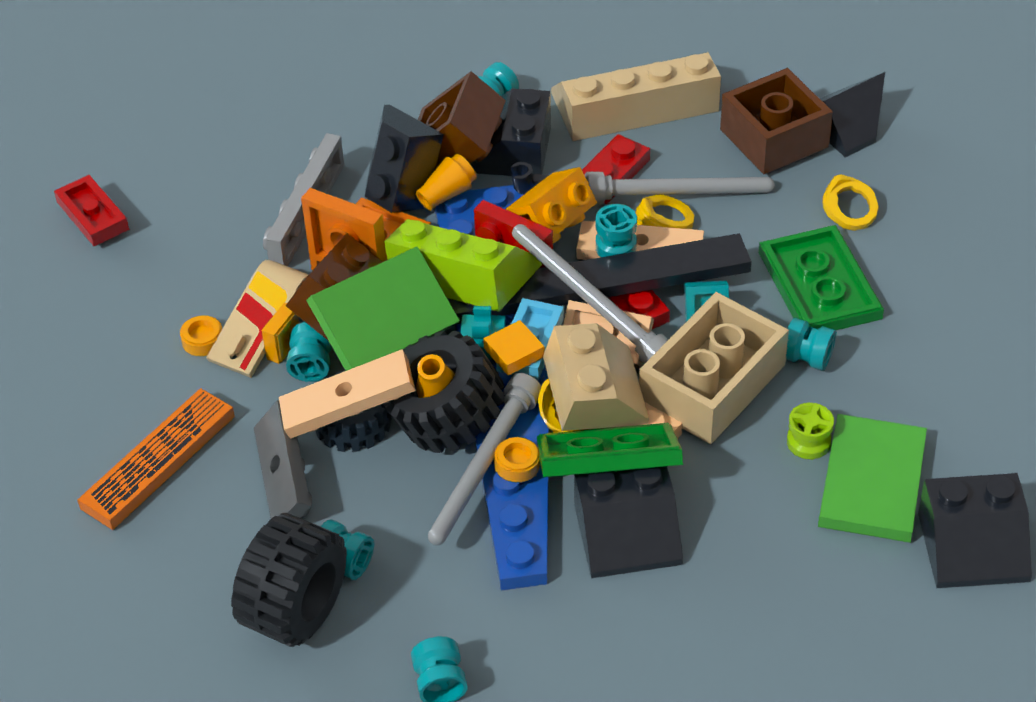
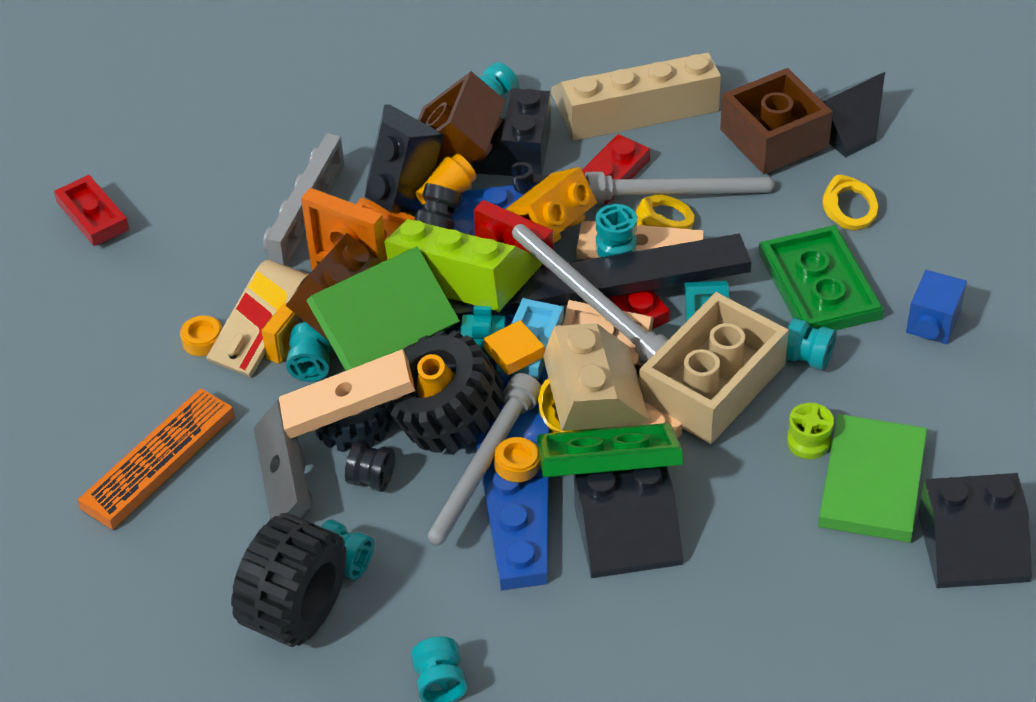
(369, 465): none -> black wheel
(439, 206): none -> black wheel
(936, 306): none -> blue brick

